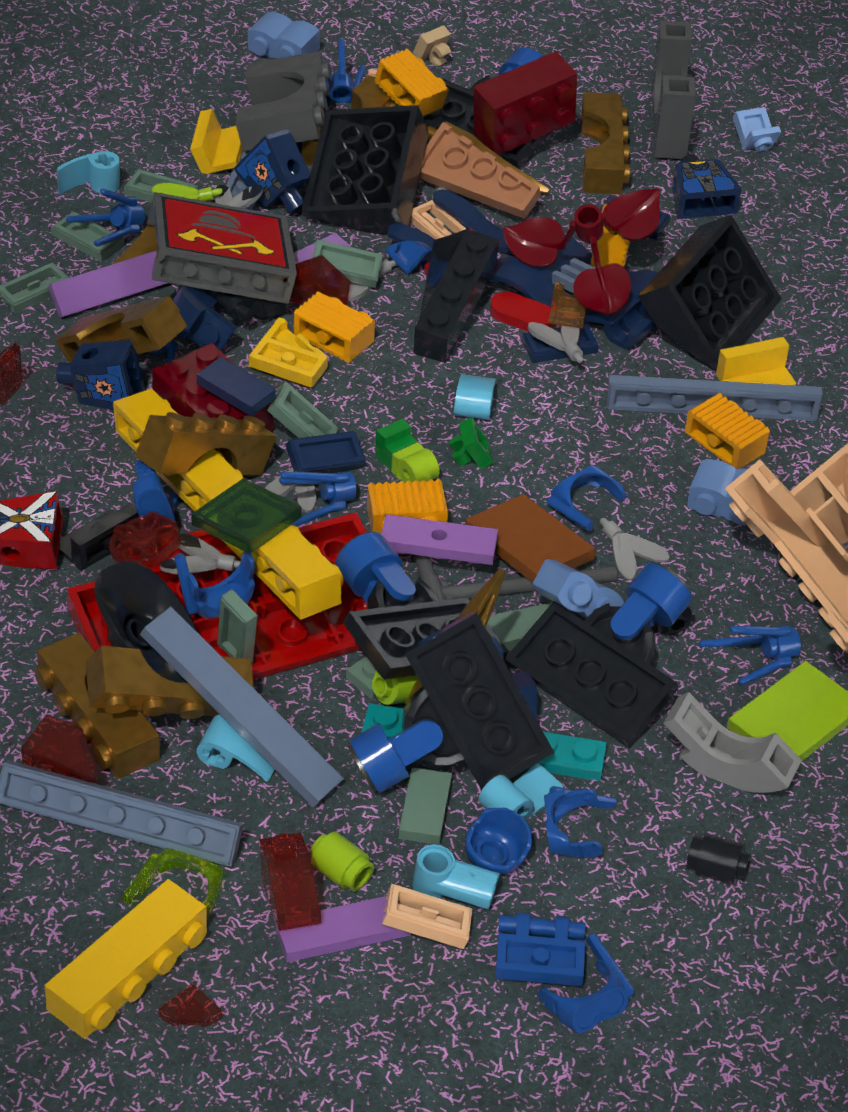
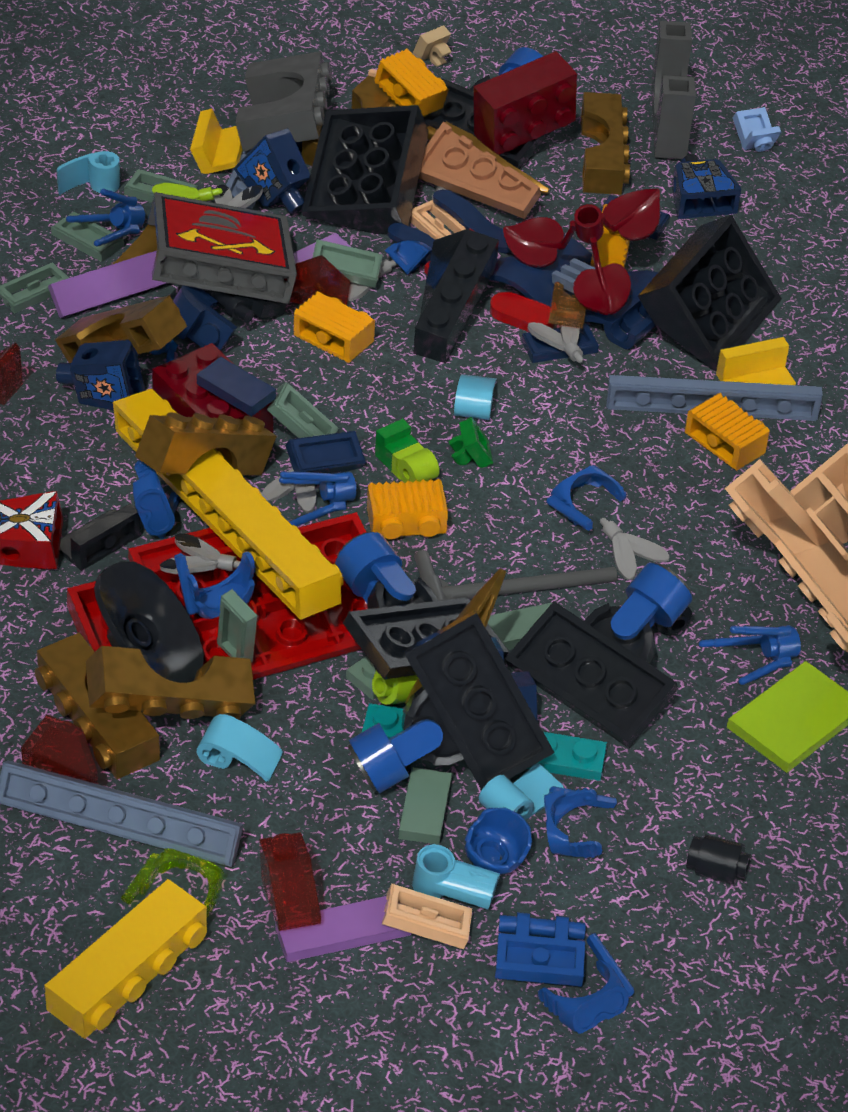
(146, 540): clear red wheel -> none
(190, 1008): clear red tile -> none
(242, 706): sand blue tile -> none
(246, 515): clear green tile -> none
(281, 37): medium blue brick -> none
(288, 356): yellow wing -> none
(341, 861): lime brick -> none
(342, 82): blue plant -> none
(440, 539): medium lavender tile -> none
(531, 536): dark orange tile -> none
(573, 589): medium blue brick -> none
(708, 490): medium blue brick -> none
(733, 759): light grey arch -> none

